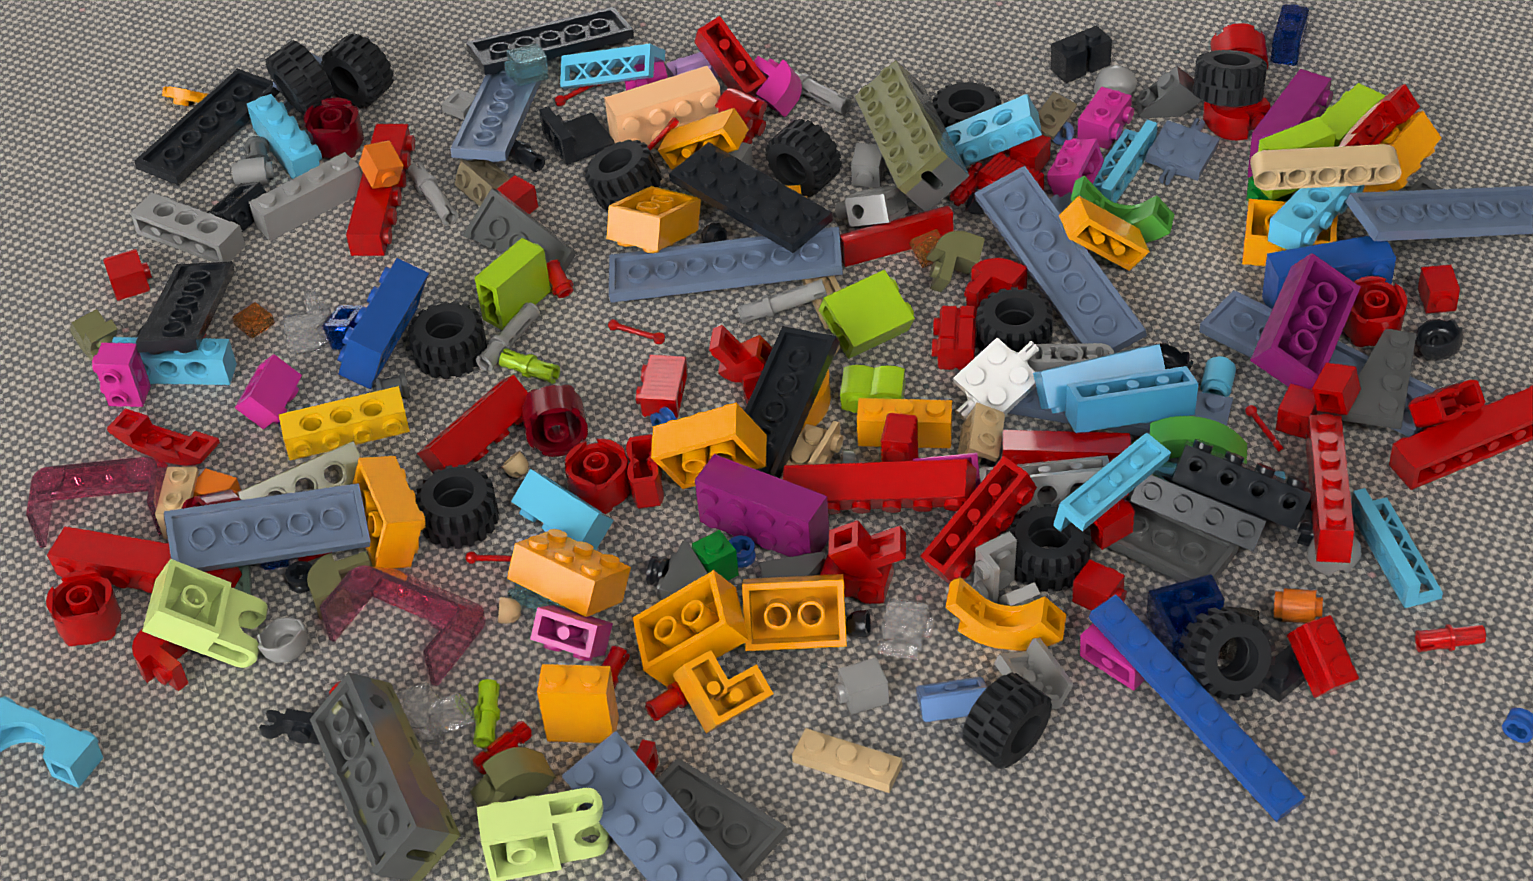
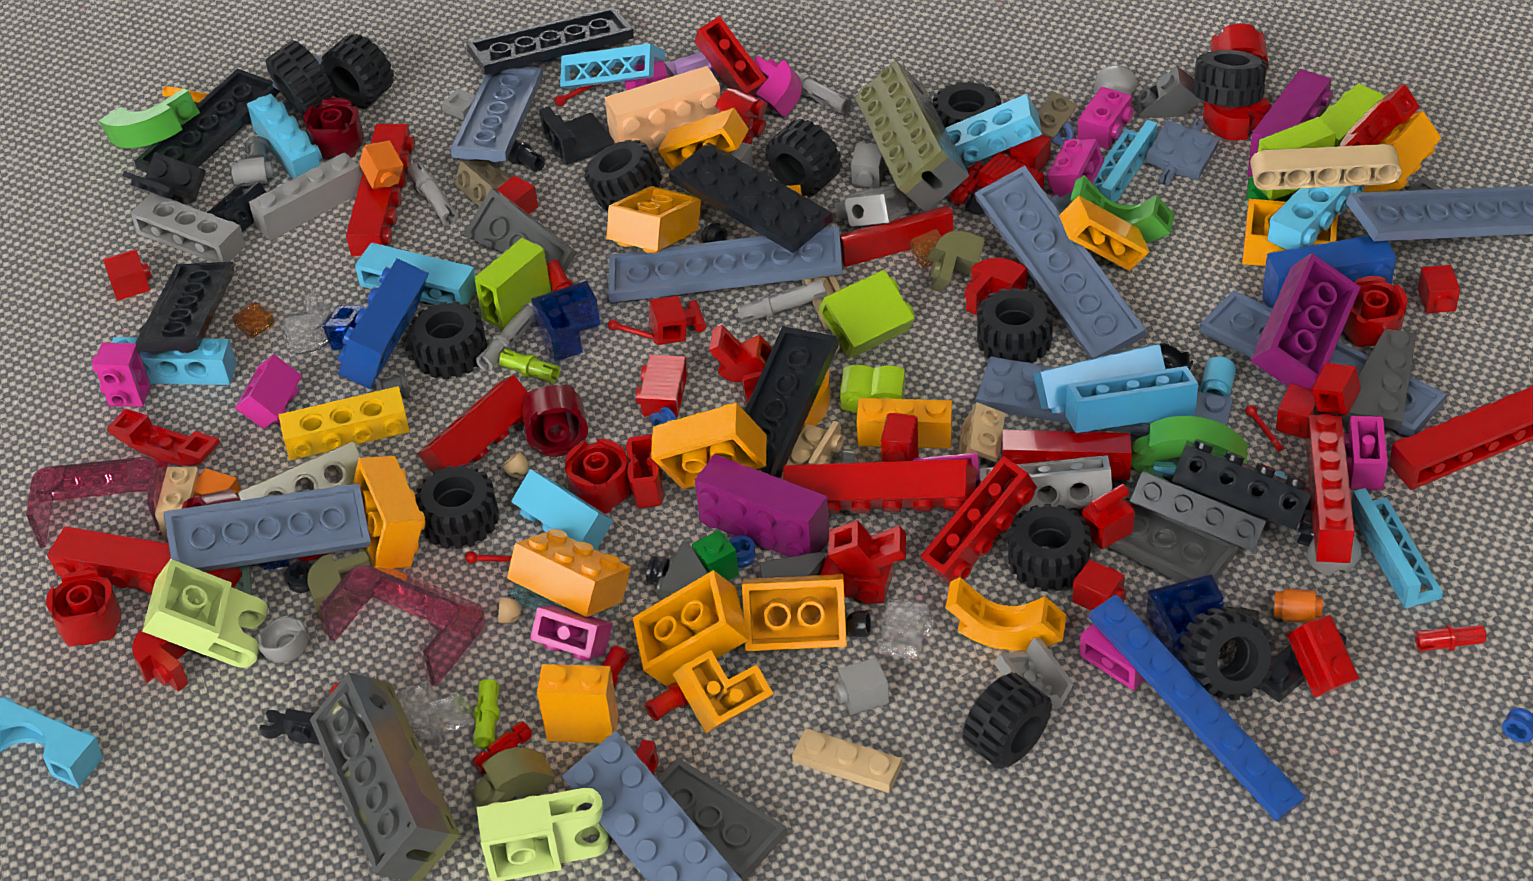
(92, 331): olive brick -> none
(151, 125): none -> bright green arch
(170, 178): none -> black bracket
(445, 281): none -> medium azure brick
(526, 65): clear light blue brick -> none
(562, 317): none -> clear blue brick
(670, 320): none -> red brick
(671, 125): red hinge -> none
(949, 698): medium blue slope -> none
(955, 337): red brick -> none
(995, 565): light grey bracket -> none
(996, 378): white plate -> none
(1019, 596): light grey plate -> none
(1043, 358): light grey beam -> none
(1071, 54): black piece -> none
(1111, 483): medium azure fence -> none
(1289, 34): clear blue brick -> none
(1366, 452): none -> dark pink brick
(1439, 339): black hair -> none
(1446, 403): red brick -> none

